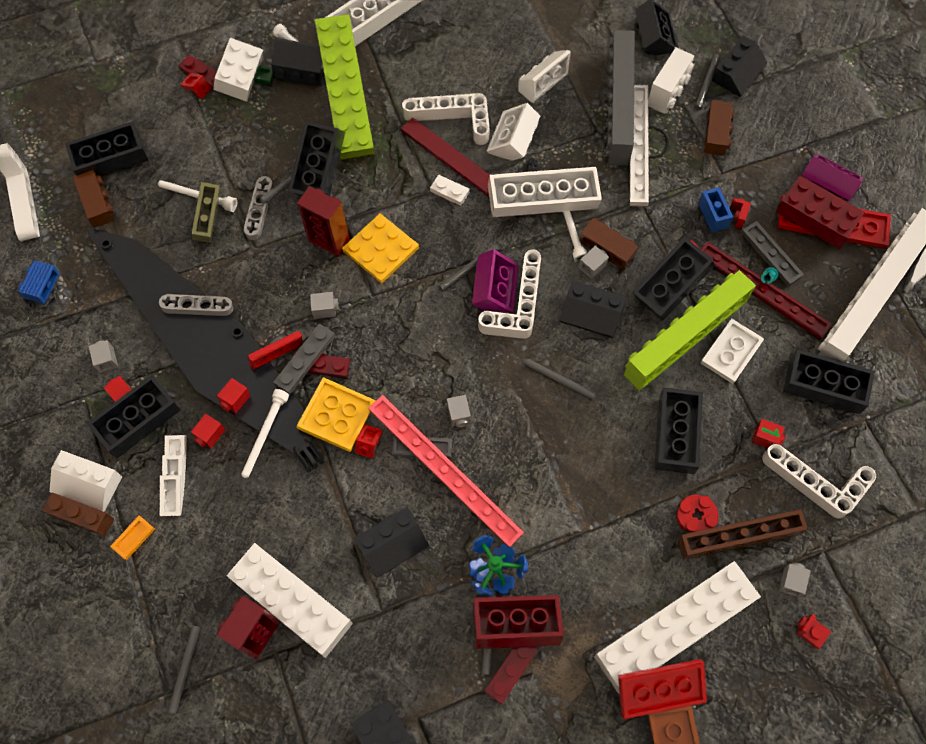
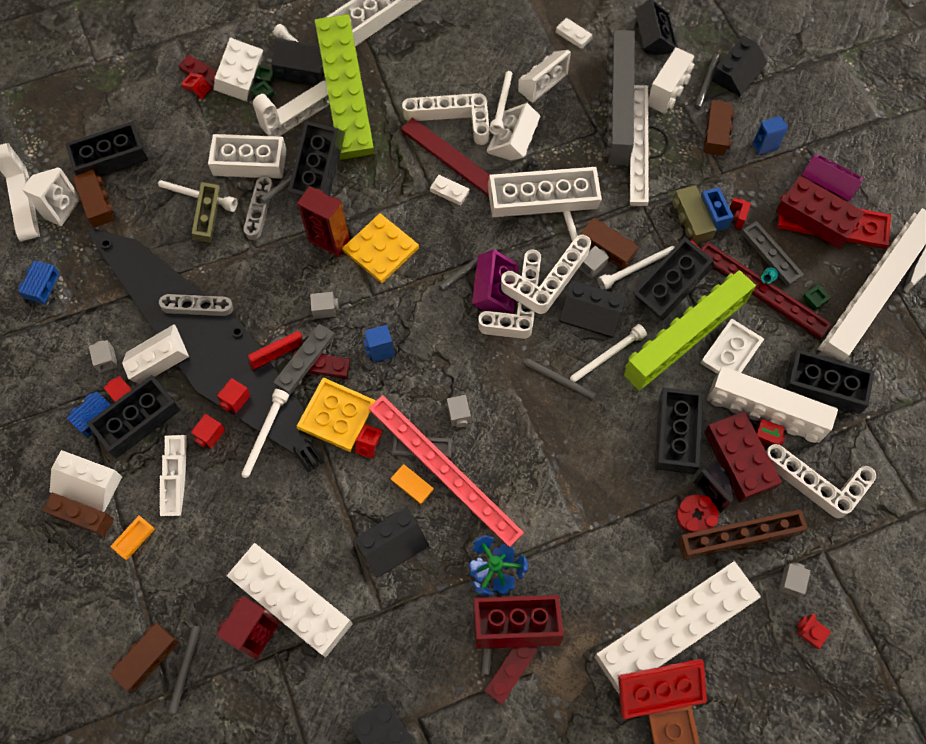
(52, 195): none -> white slope
(90, 408): none -> blue brick
(143, 657): none -> reddish brown brick
(155, 355): none -> white slope
(247, 156): none -> white brick
(262, 88): none -> dark green plate
(279, 121): none -> white beam
(378, 343): none -> blue brick
(412, 484): none -> light orange tile
(497, 124): none -> white piece
(553, 279): none -> white beam
(574, 33): none -> white plate
(606, 281): none -> white piece
(636, 334): none -> white piece
(693, 214): none -> olive brick
(716, 485): none -> black slope
(742, 456): none -> dark red brick
(768, 402): none -> white brick
(770, 135): none -> blue brick
(816, 297): none -> dark green plate

